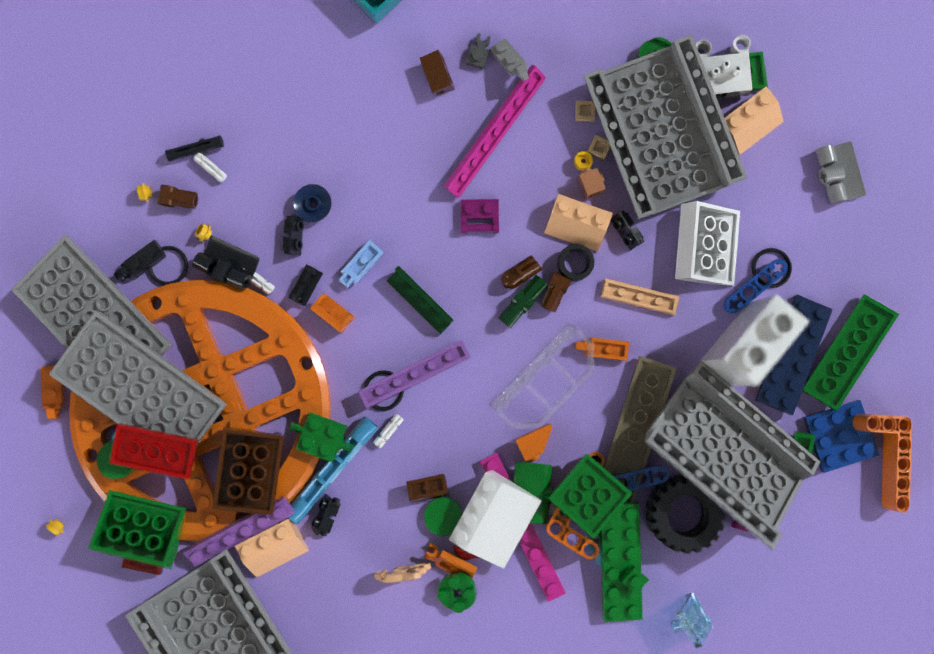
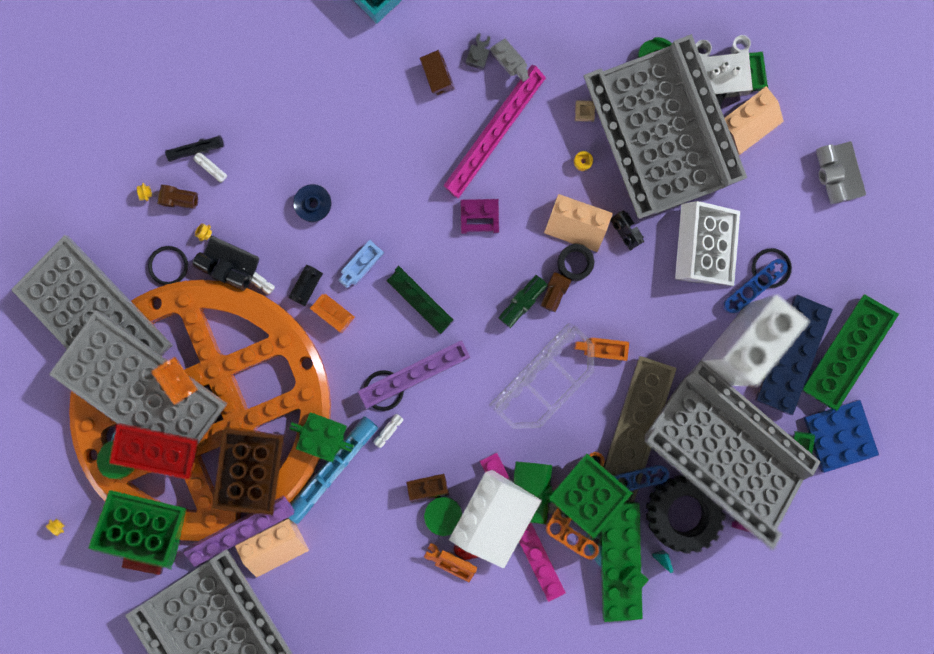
(52, 393): orange hinge -> none
(140, 261): black hinge -> none
(174, 380): none -> orange hinge
(294, 226): black hinge -> none
(326, 507): black hinge -> none
(403, 573): light nougat tile -> none
(450, 599): green plate -> none
(520, 273): reddish brown arm -> none
(534, 442): orange slope -> none
(591, 182): nougat brick -> none
(599, 147): tan plate -> none
(639, 296): light nougat tile -> none
(664, 559): none -> teal slope
(692, 620): clear light blue plate -> none
(896, 456): orange beam -> none

